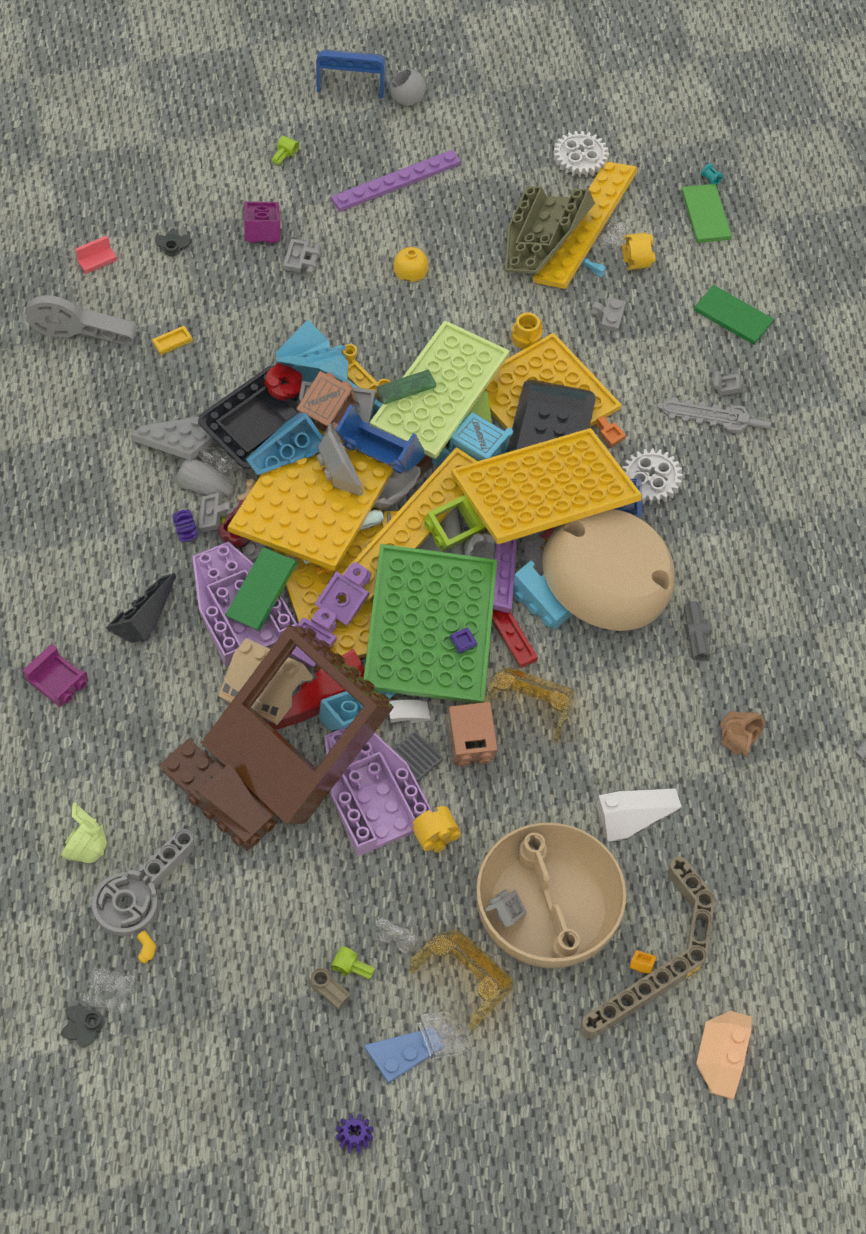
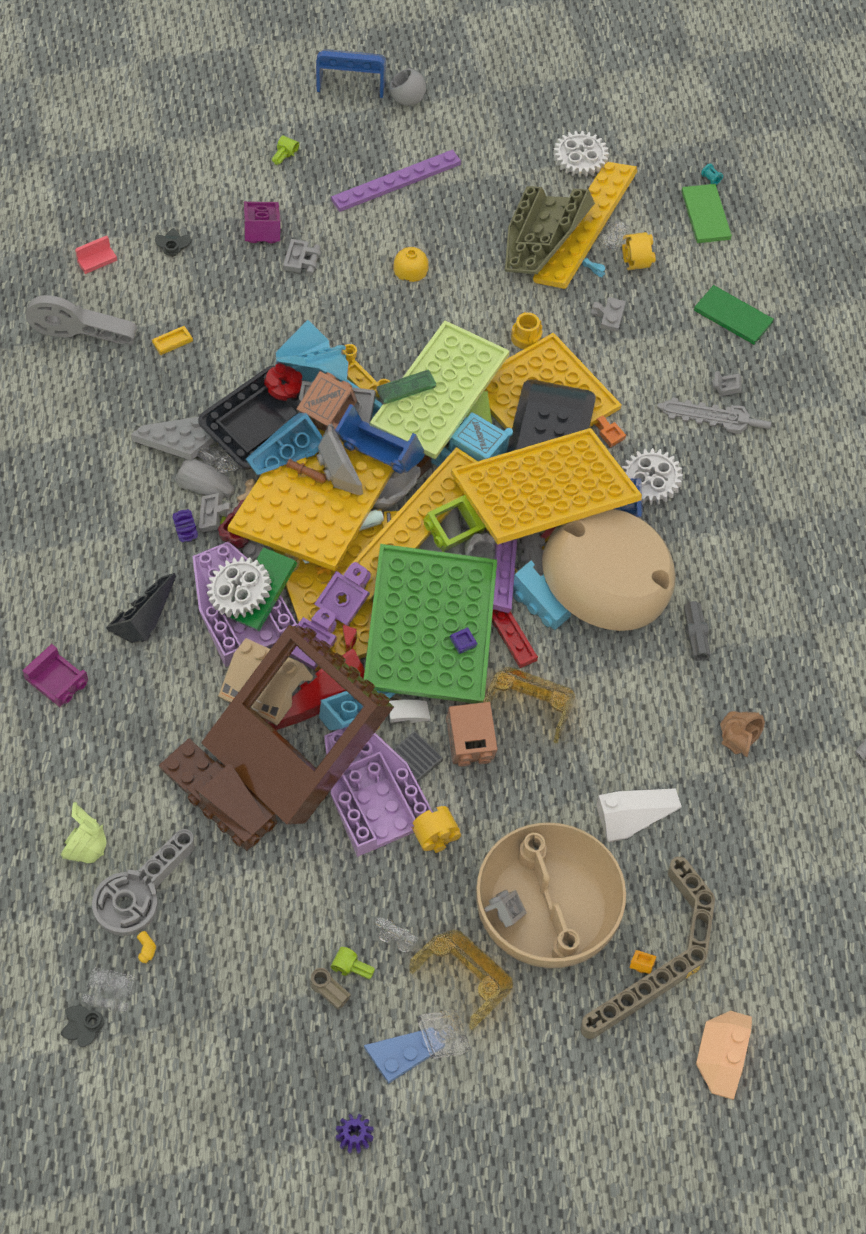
(239, 587): none -> white gear
(302, 469): none -> dark orange piece
(349, 637): none -> red slope

